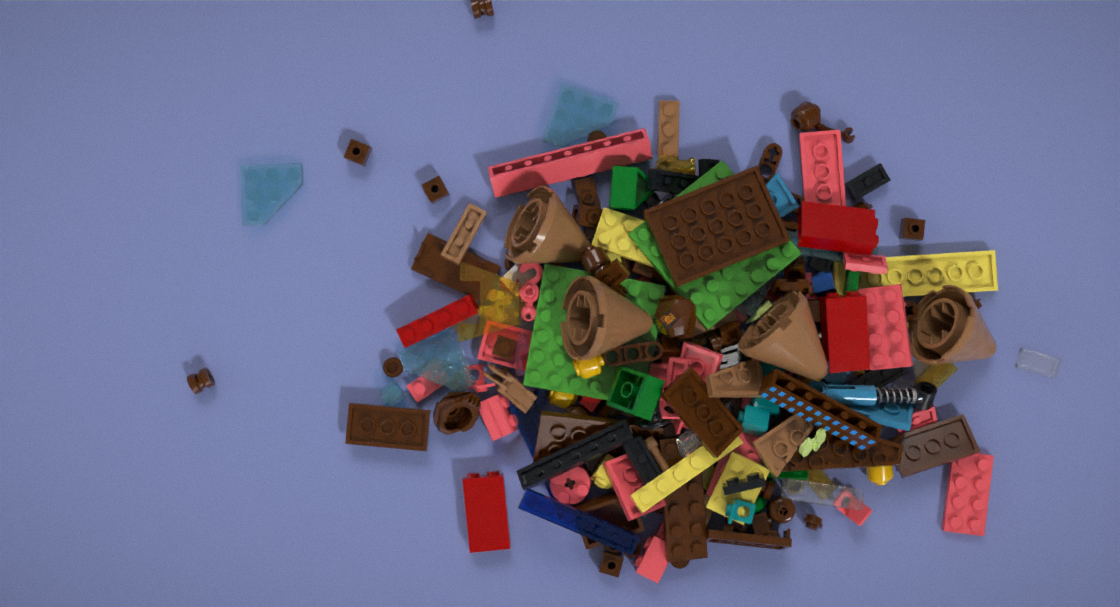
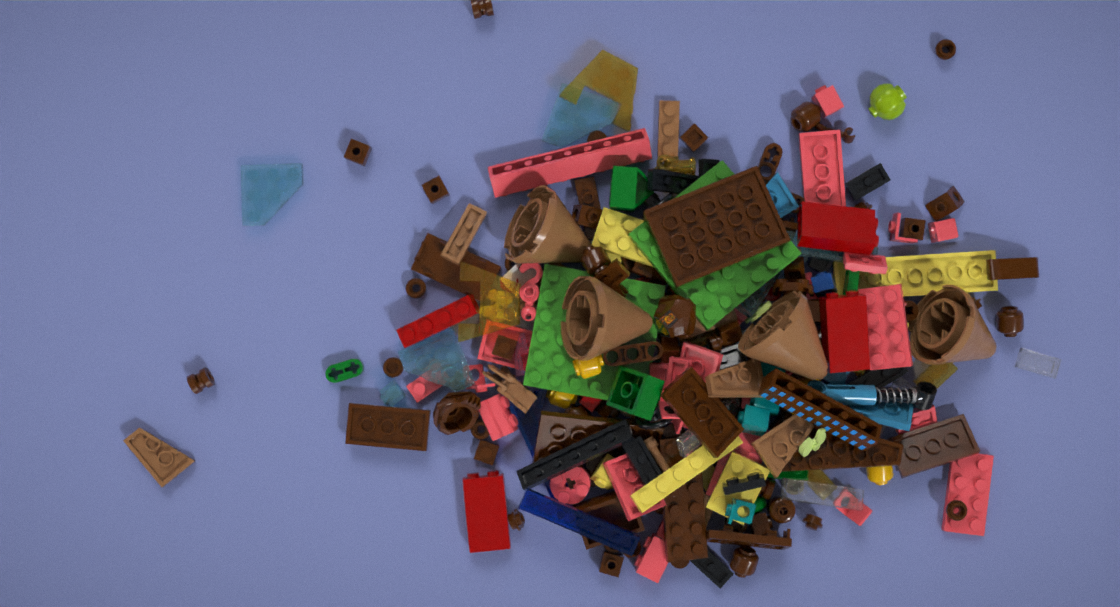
(157, 456): none -> medium nougat wing
(346, 375): none -> green beam
(409, 288): none -> reddish brown plate
(476, 434): none -> reddish brown plate
(486, 452): none -> reddish brown plate
(516, 520): none -> reddish brown plate
(610, 78): none -> clear yellow wing
(694, 137): none -> reddish brown plate
(713, 569): none -> black plate
(744, 561): none -> reddish brown head
(827, 100): none -> coral brick
(887, 101): none -> lime plant
(893, 229): none -> coral bracket
(943, 230): none -> coral bracket
(945, 204): none -> reddish brown bracket
(949, 45): none -> reddish brown plate
(962, 510): none -> reddish brown plate
(1009, 321): none -> reddish brown head
(1012, 268): none -> reddish brown beam

